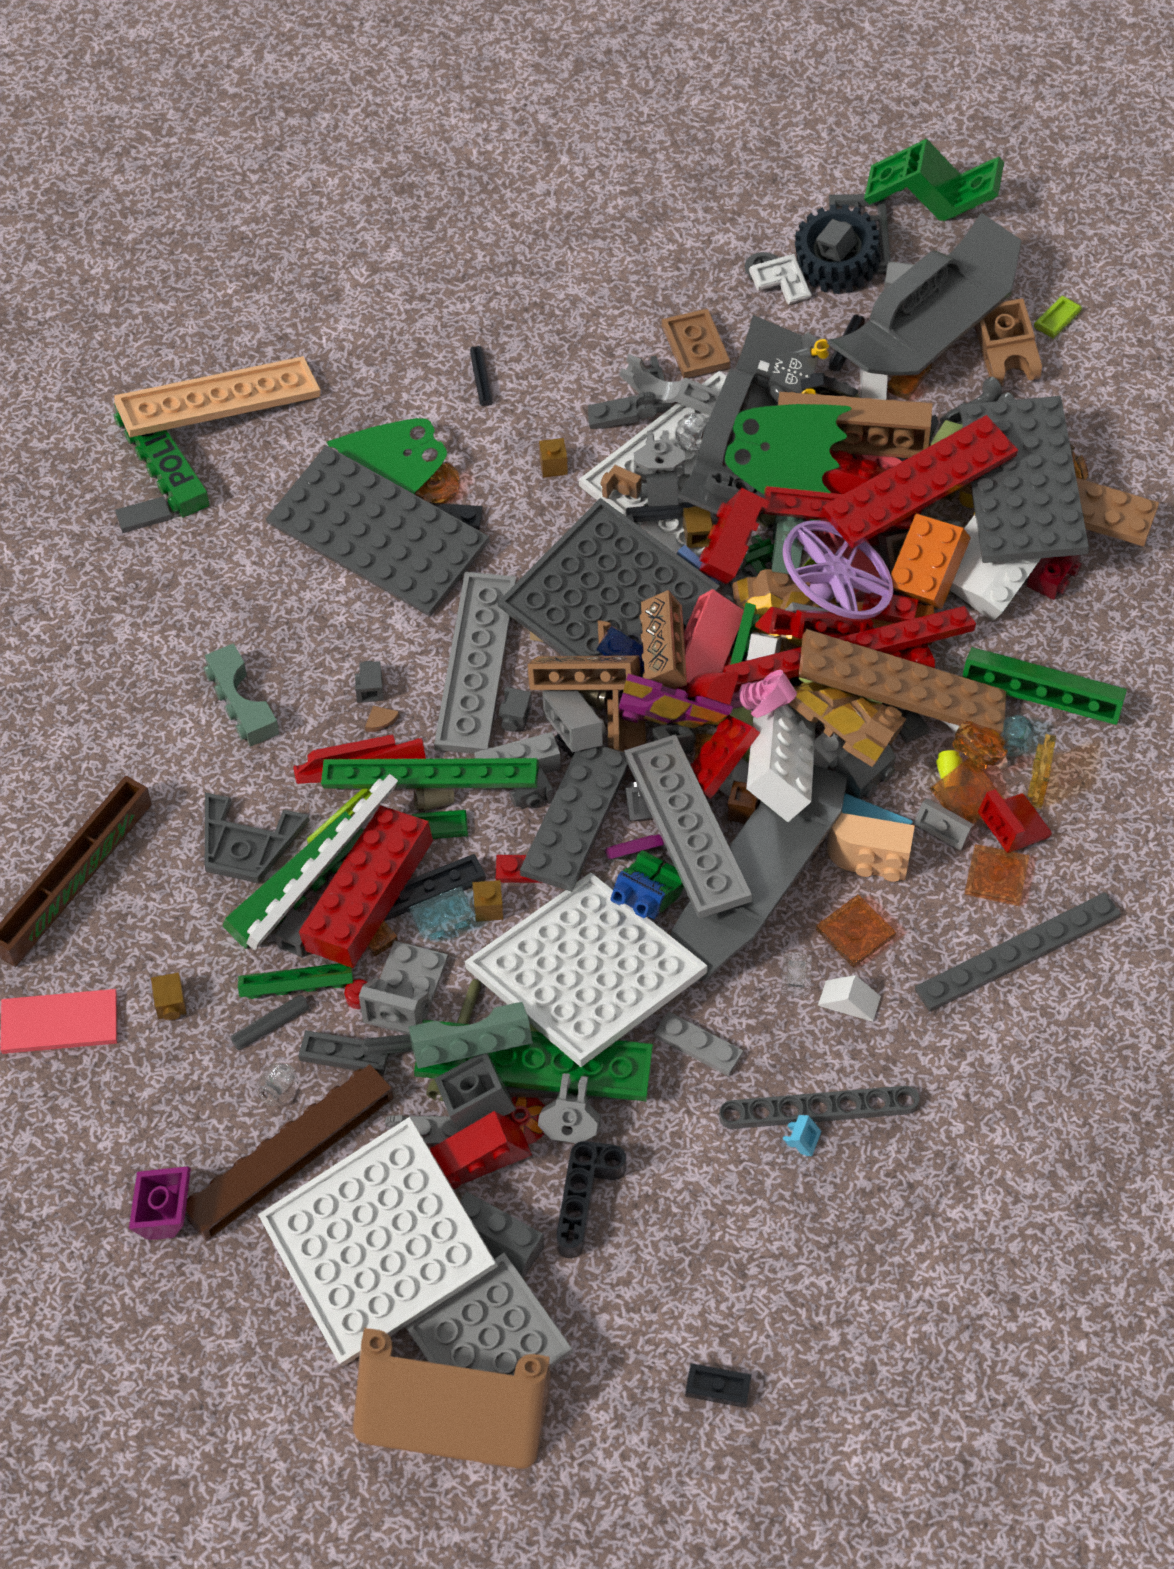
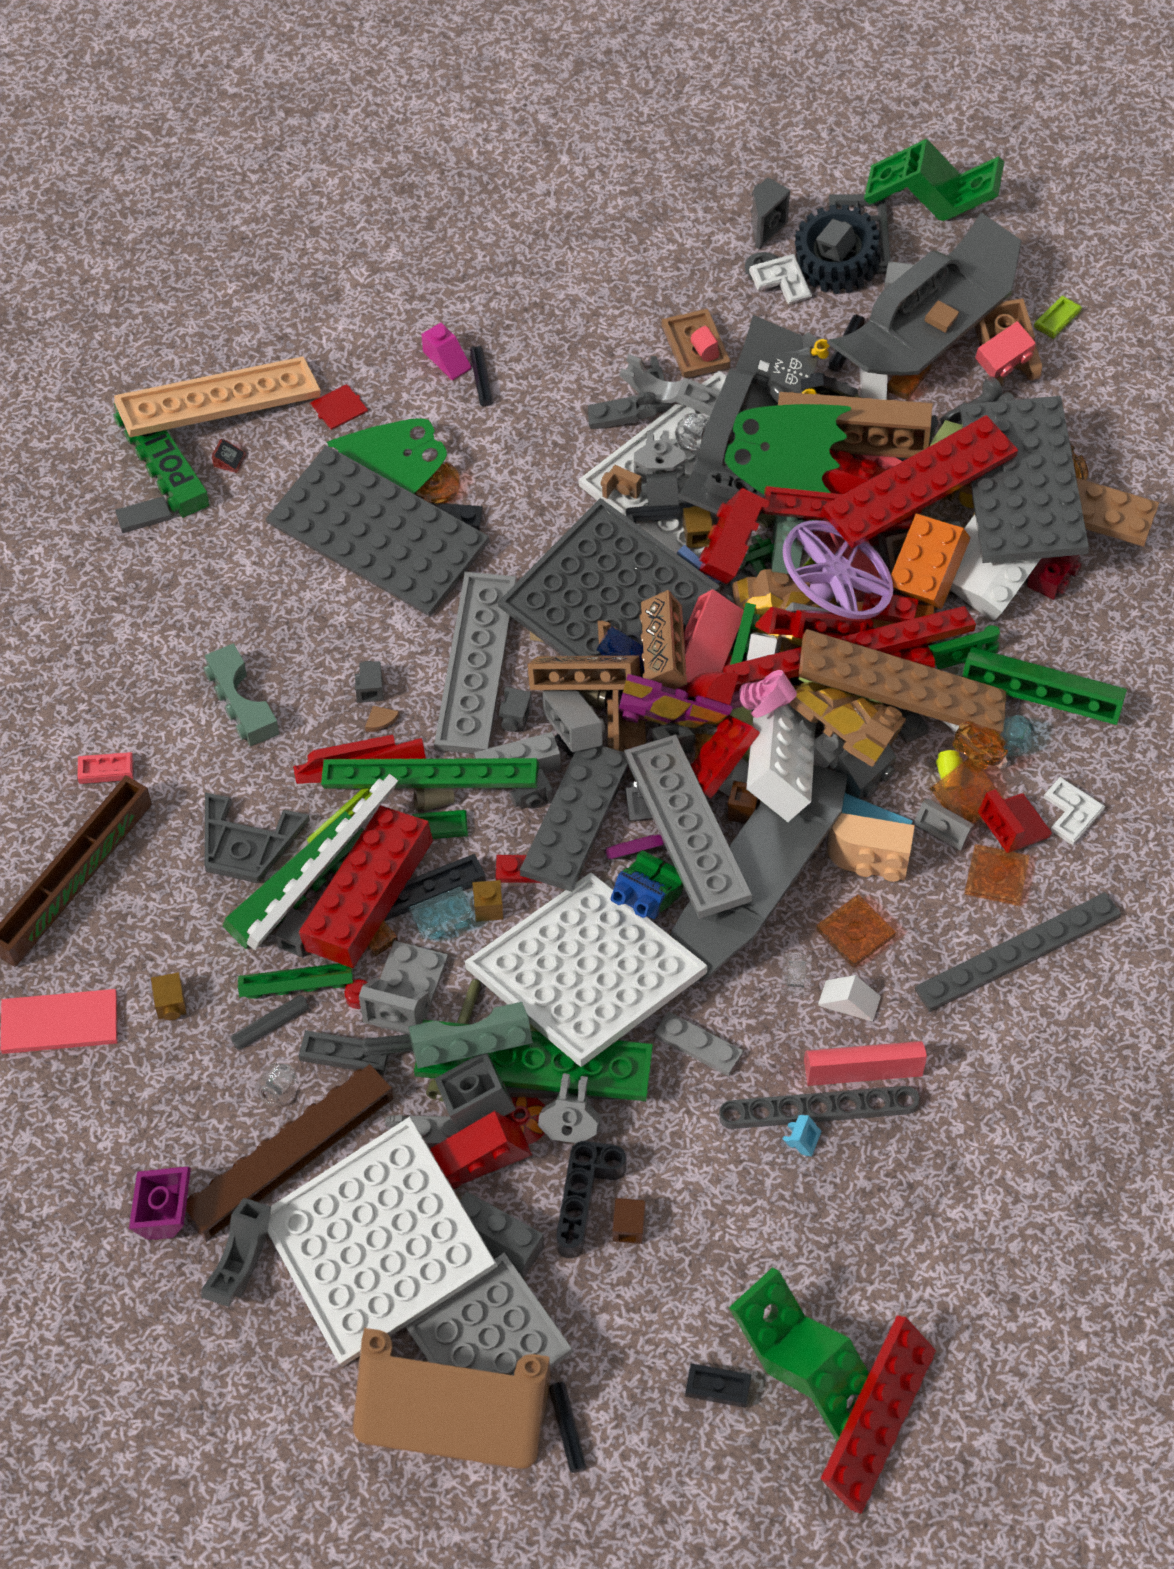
(105, 767): none -> coral plate
(227, 456): none -> slope
(241, 1254): none -> dark grey arch
(339, 406): none -> red piece
(445, 351): none -> dark pink slope
(553, 457): pearl gold brick -> none
(567, 1427): none -> black axle
(628, 1220): none -> reddish brown panel
(705, 344): none -> coral brick
(769, 210): none -> dark grey slope
(801, 1349): none -> green bracket
(865, 1063): none -> coral brick
(878, 1414): none -> red plate
(941, 316): none -> medium nougat tile
(956, 650): none -> green plate
(1005, 351): none -> coral brick
(1041, 771): clear yellow plate -> none
(1078, 808): none -> white tile

